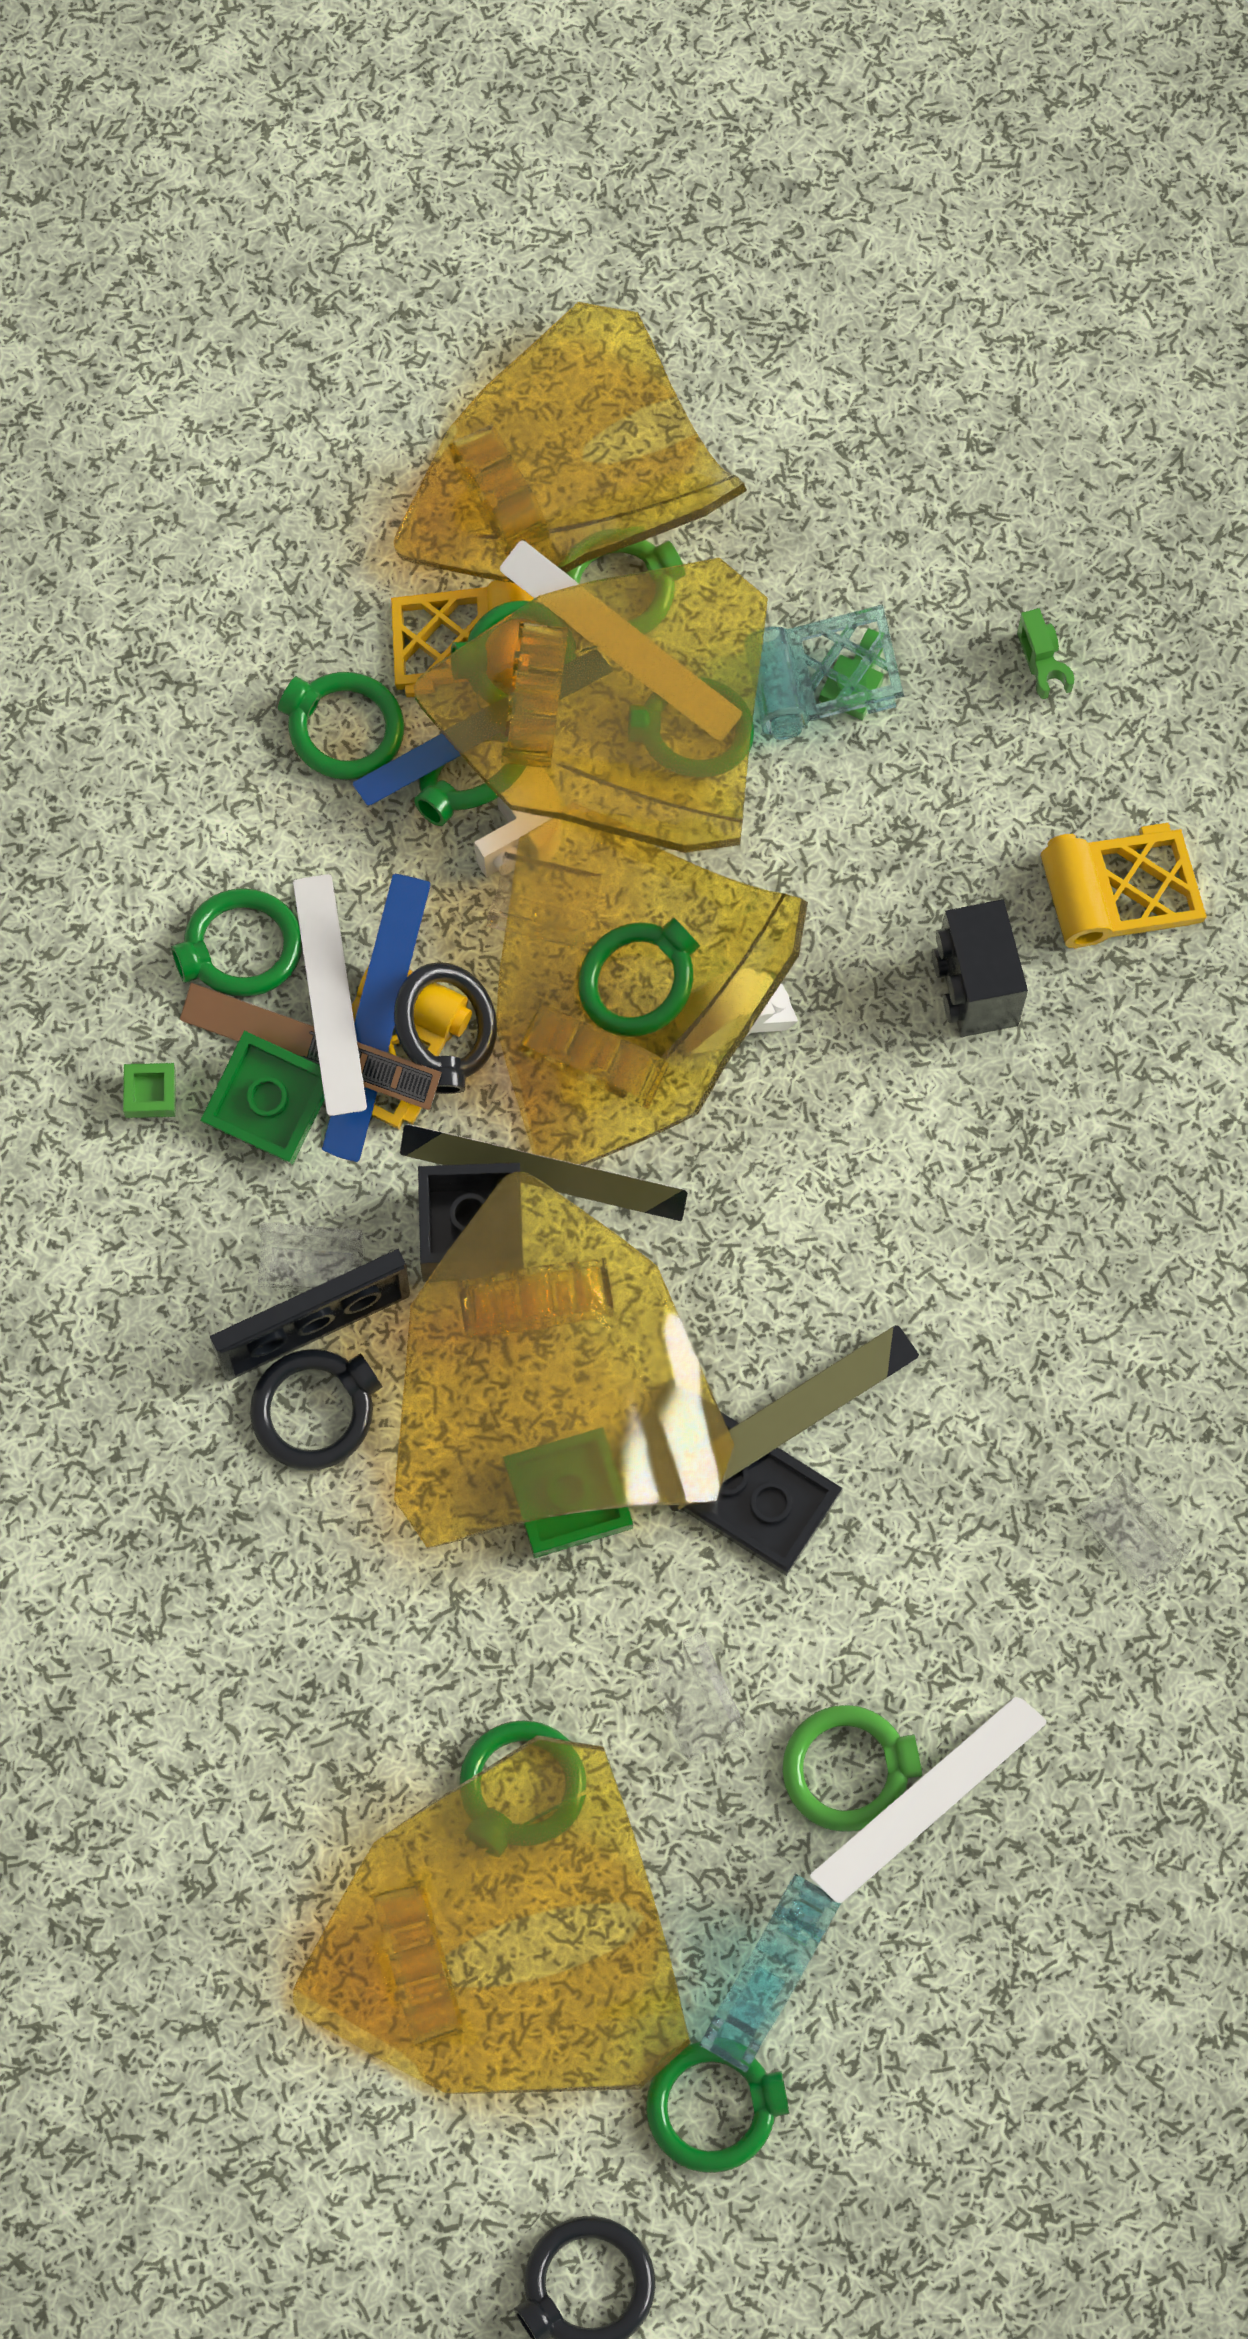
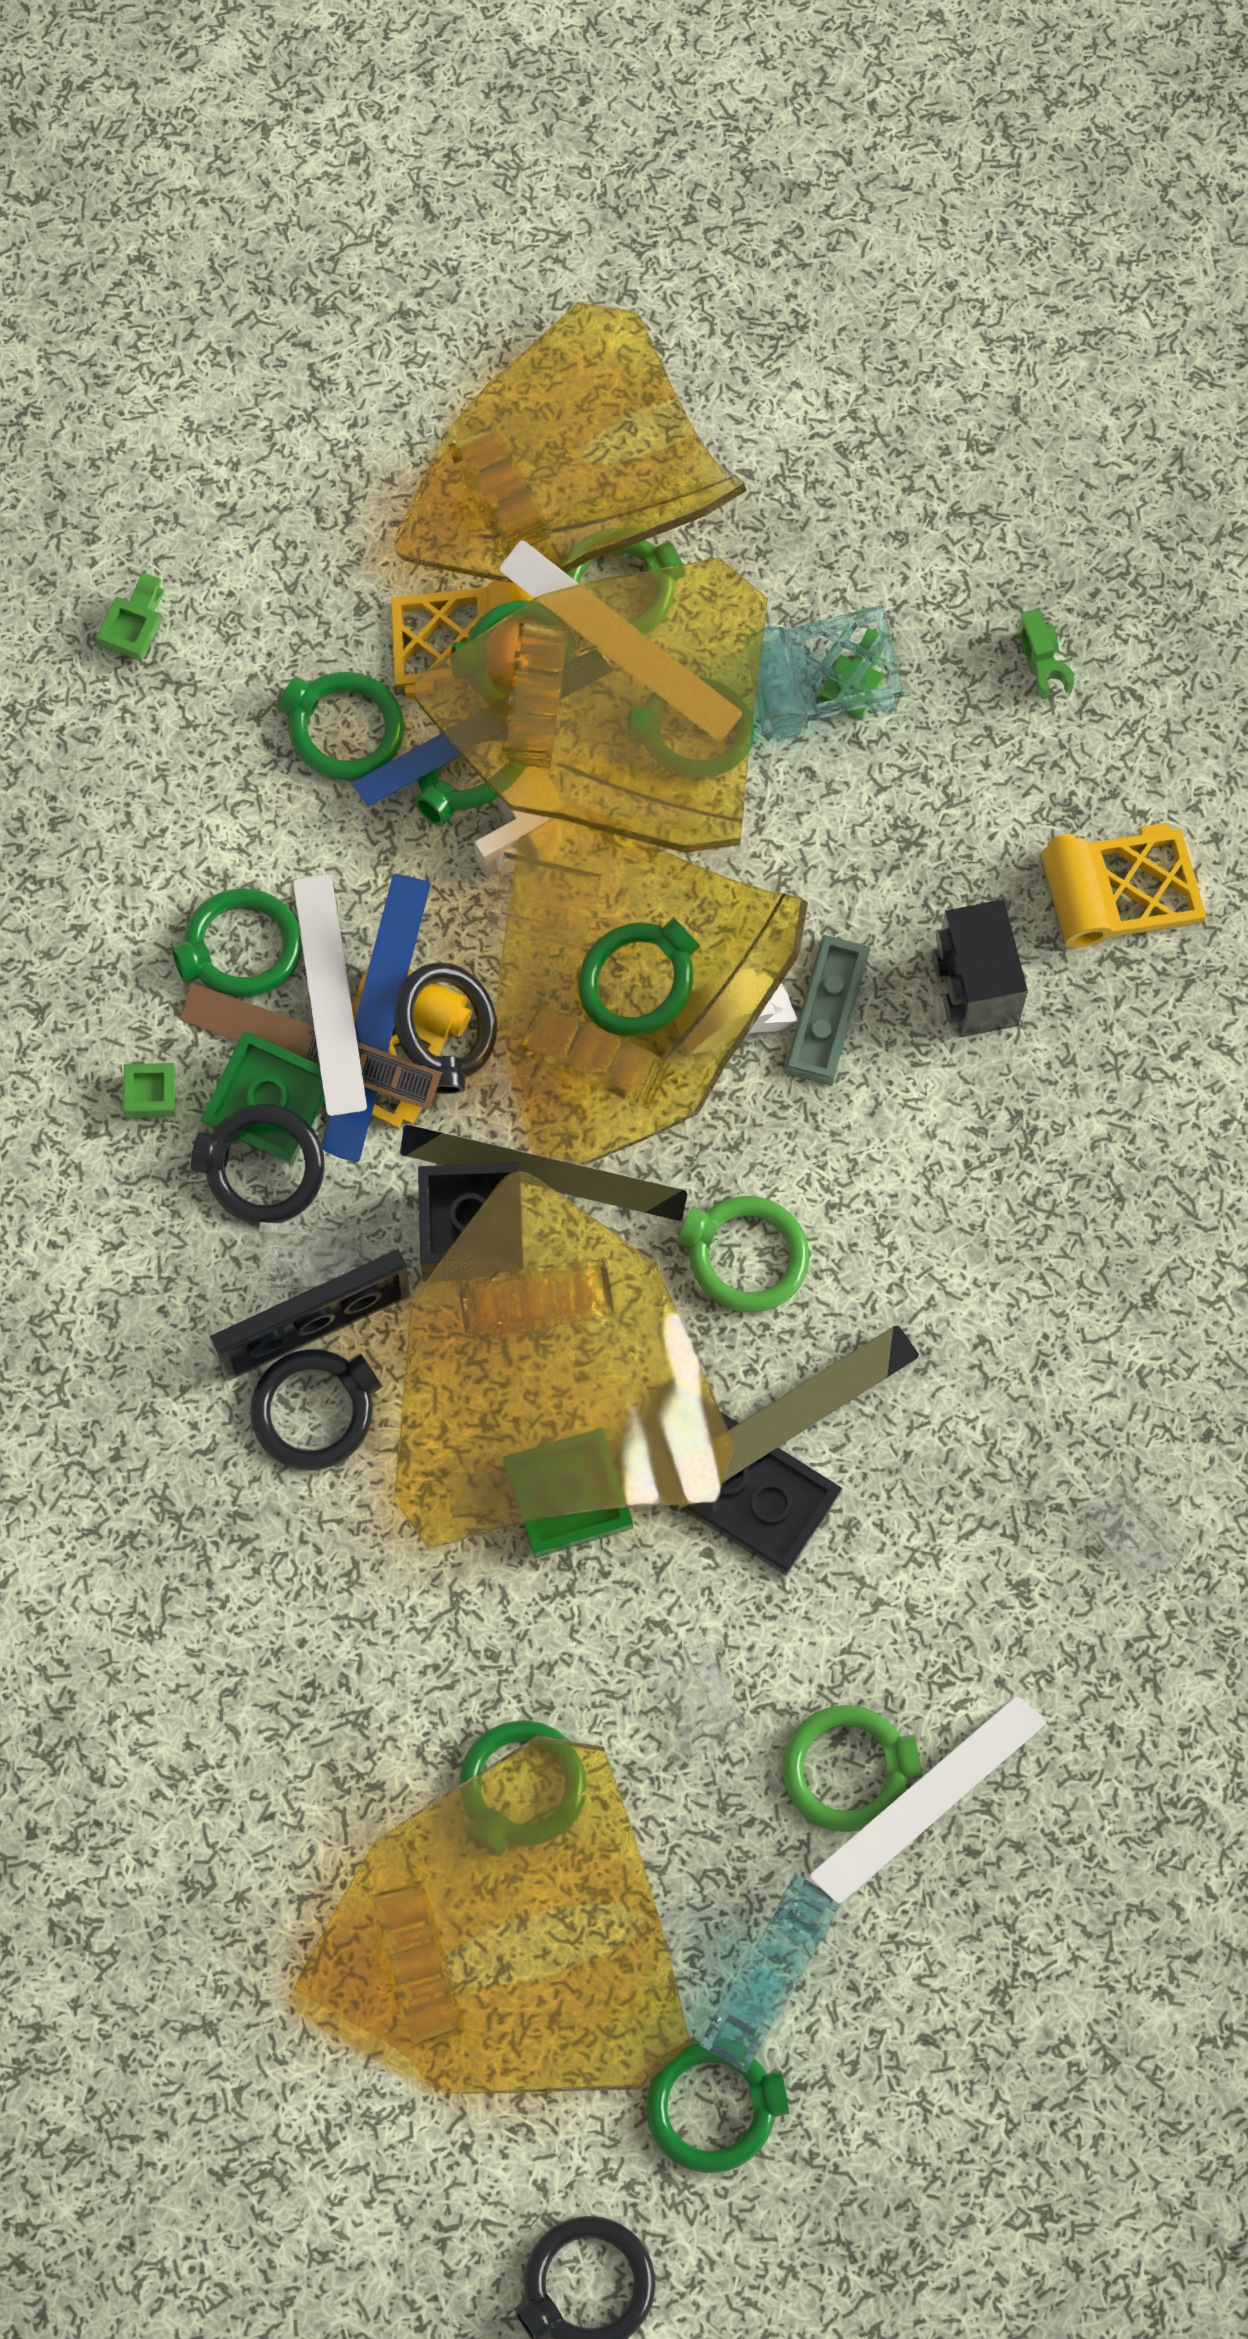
(133, 623): none -> bright green plate
(212, 1153): none -> black piece
(701, 1229): none -> bright green piece
(827, 1010): none -> sand green tile

